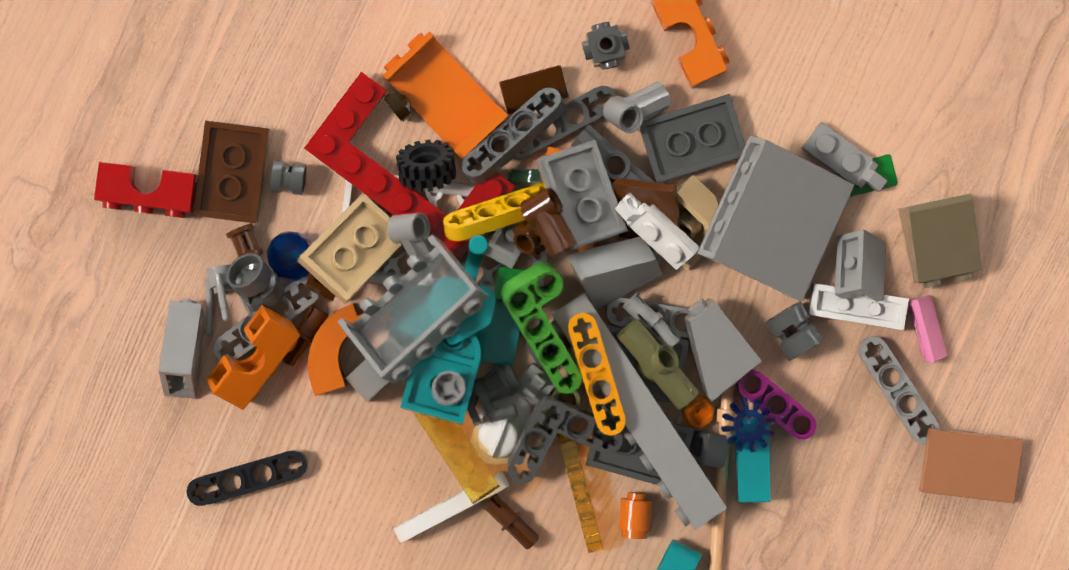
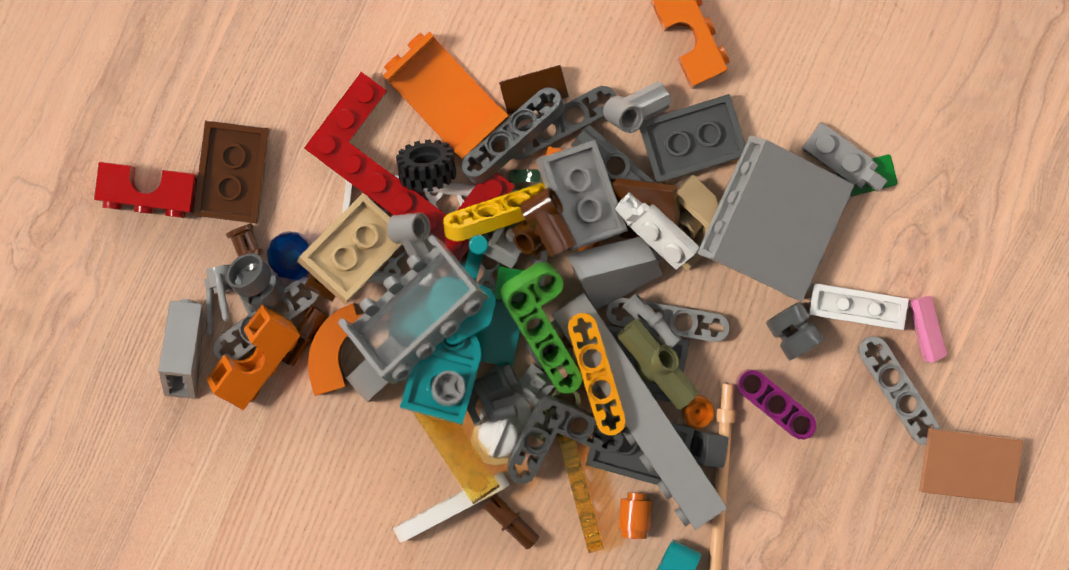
(247, 477): black beam -> none
(288, 177): dark grey wheel -> none
(399, 104): dark brown tile -> none
(599, 56): dark grey brick -> none
(717, 348): light grey slope -> none
(737, 424): clear blue gear -> none
(752, 469): teal brick -> none
(860, 265): light grey panel -> none
(941, 240): dark tan slope -> none

